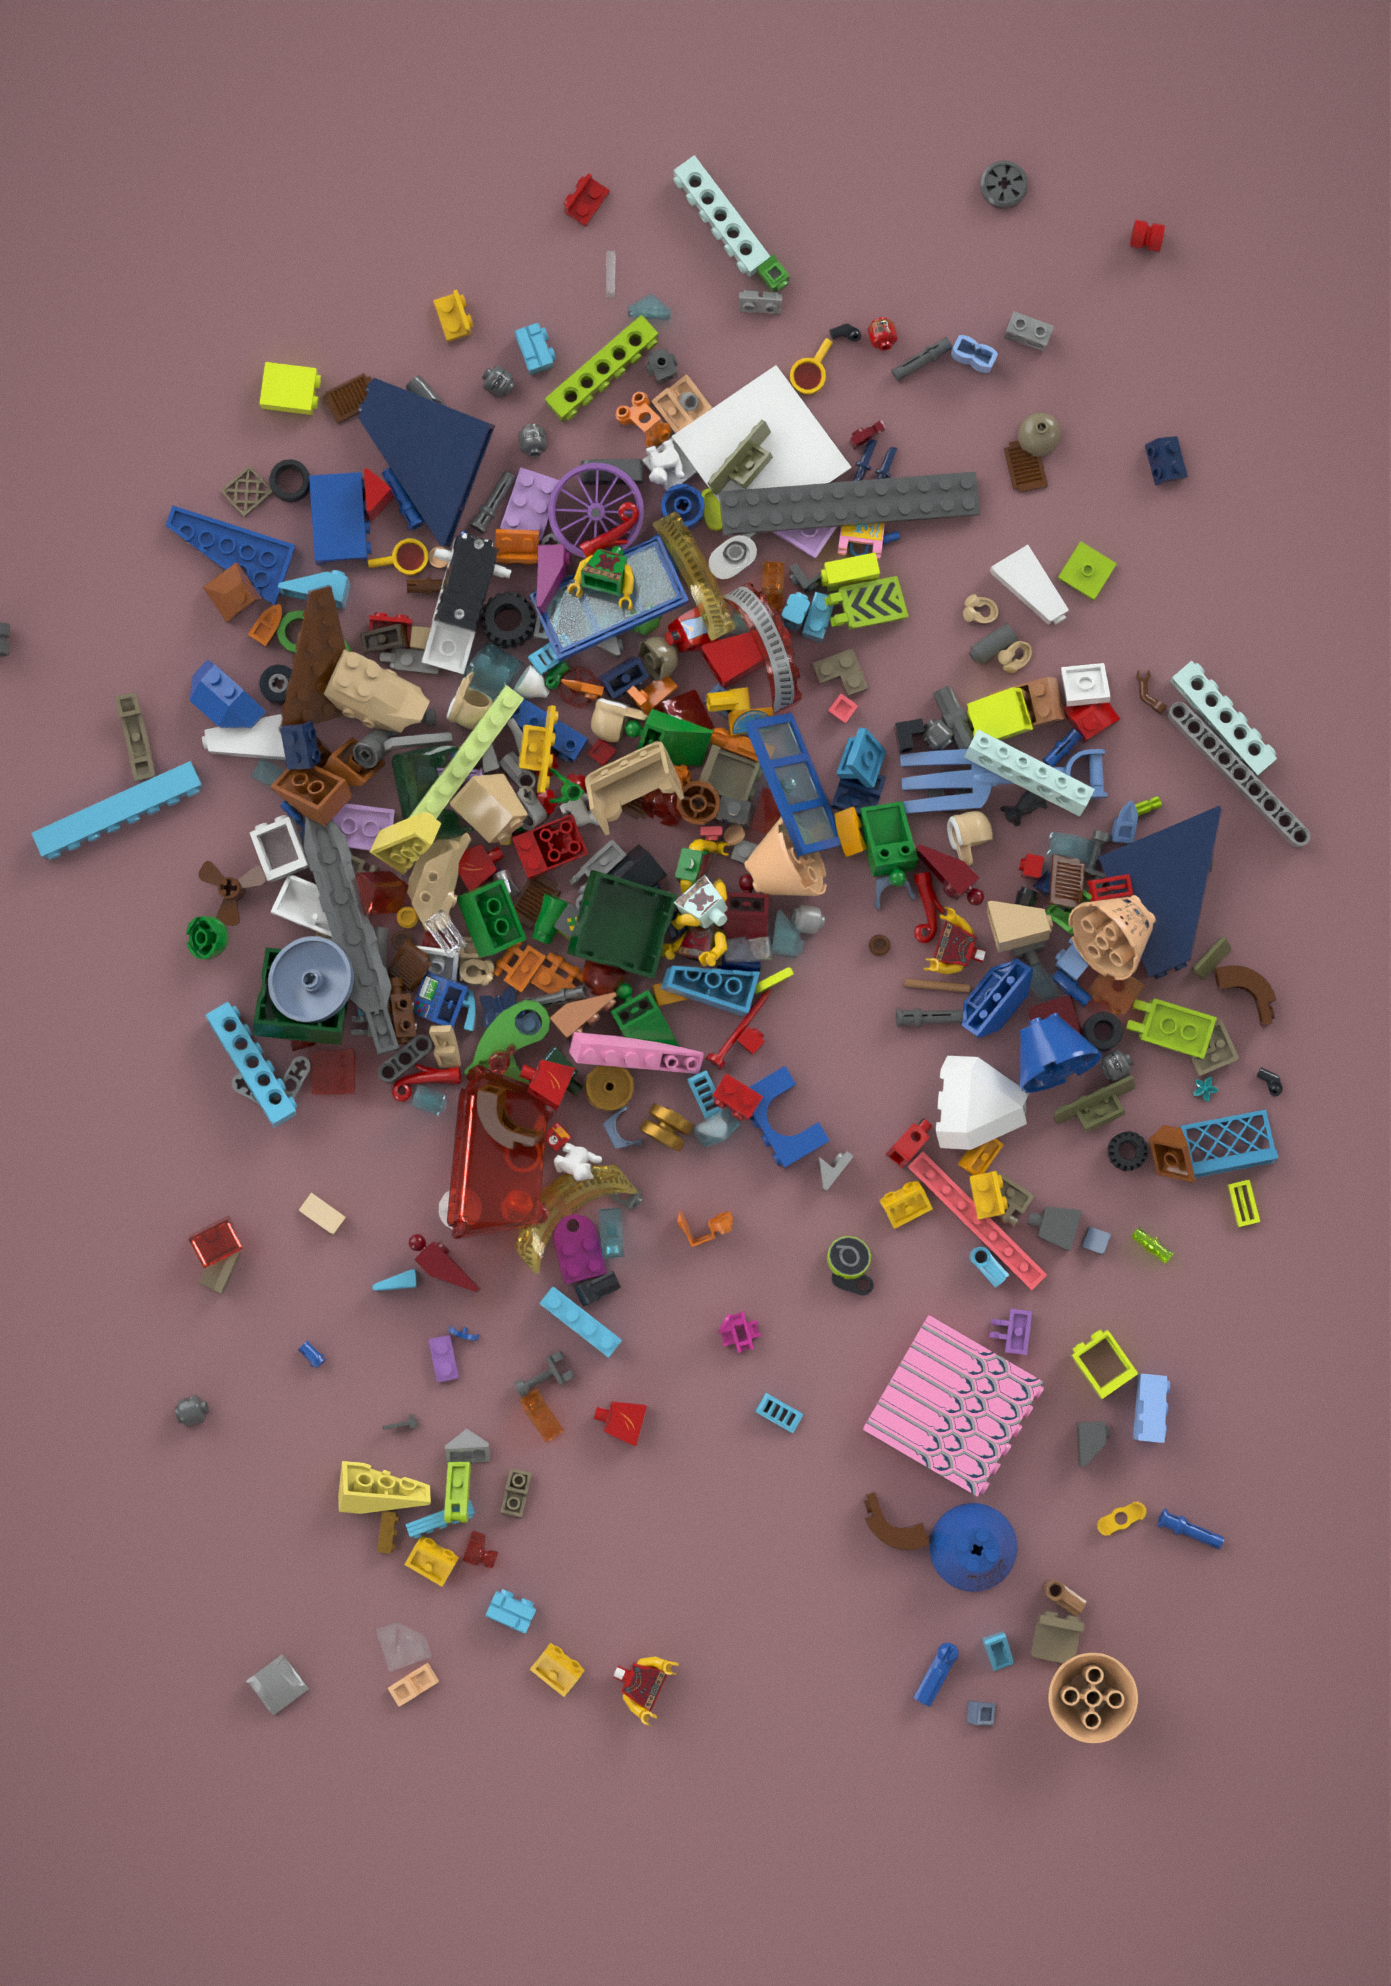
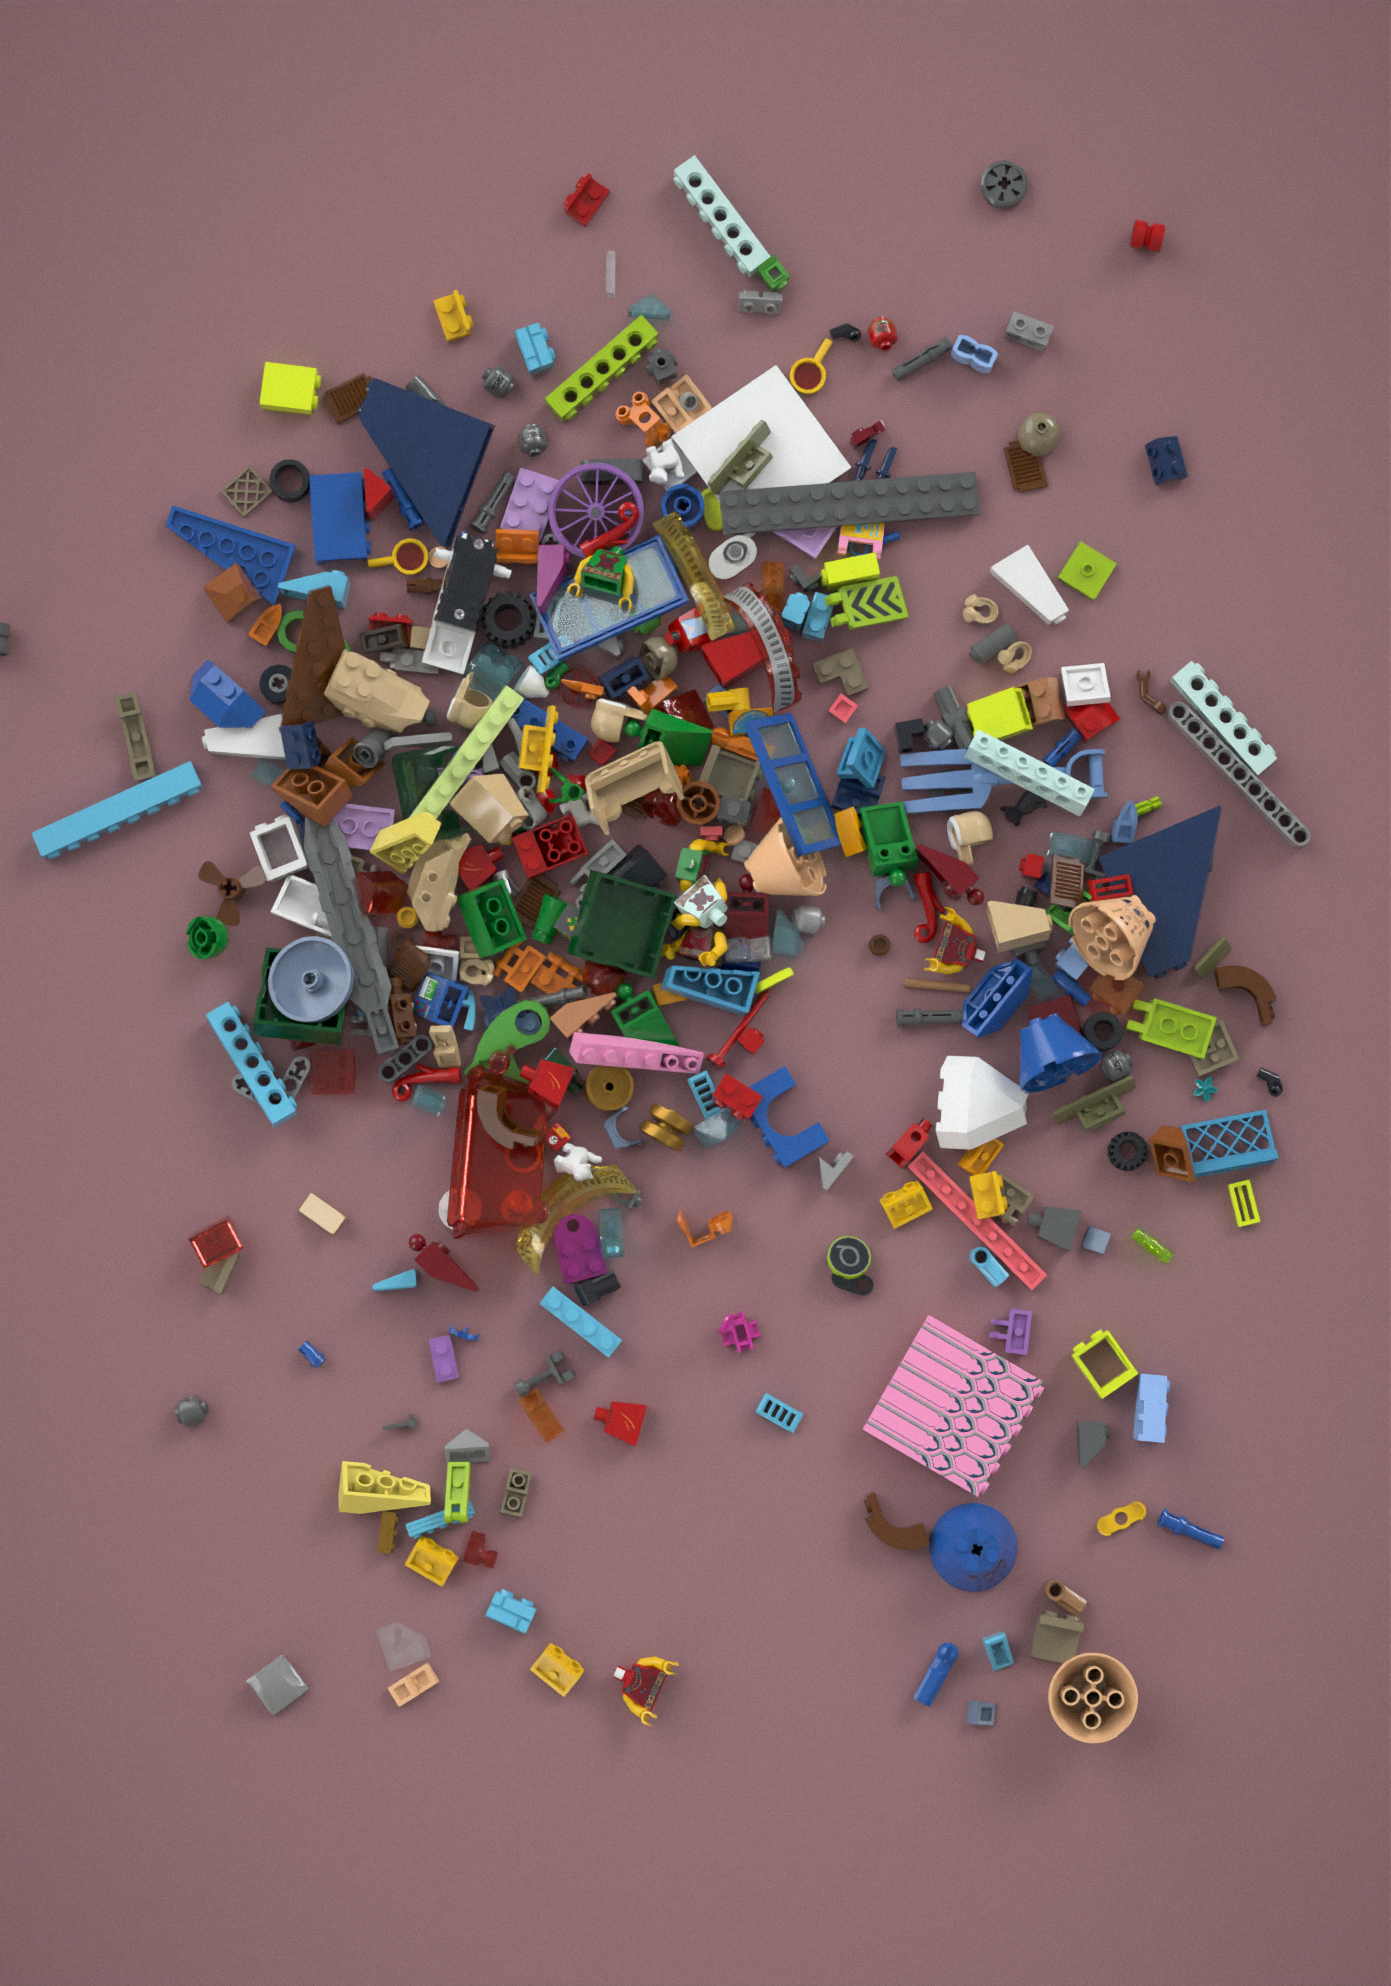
(456, 947): clear tile -> none

